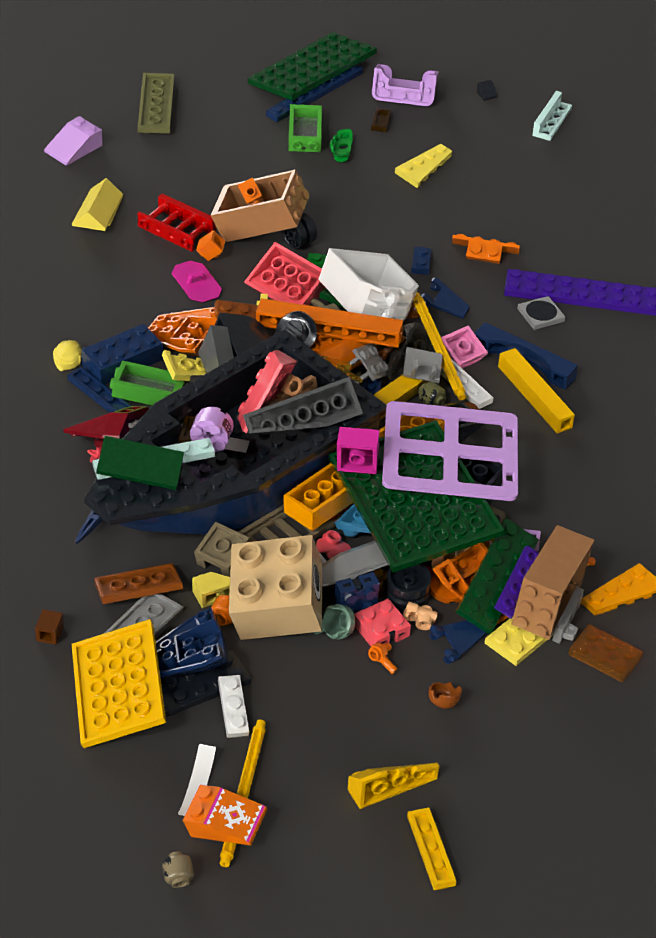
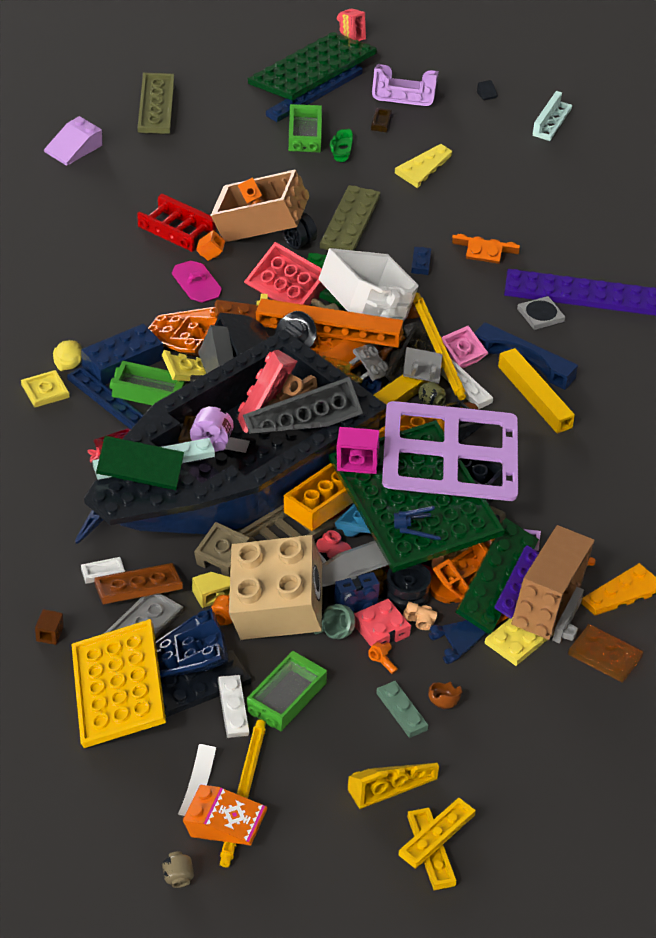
(45, 388): none -> light yellow tile
(99, 206): light yellow slope -> none
(101, 568): none -> white tile
(112, 424): dark red wedge -> none
(286, 691): none -> window
(350, 219): none -> olive plate
(352, 24): none -> coral torso
(402, 709): none -> sand green plate
(403, 520): none -> dark blue plant
(437, 833): none -> yellow plate
(446, 300): dark blue flag -> none

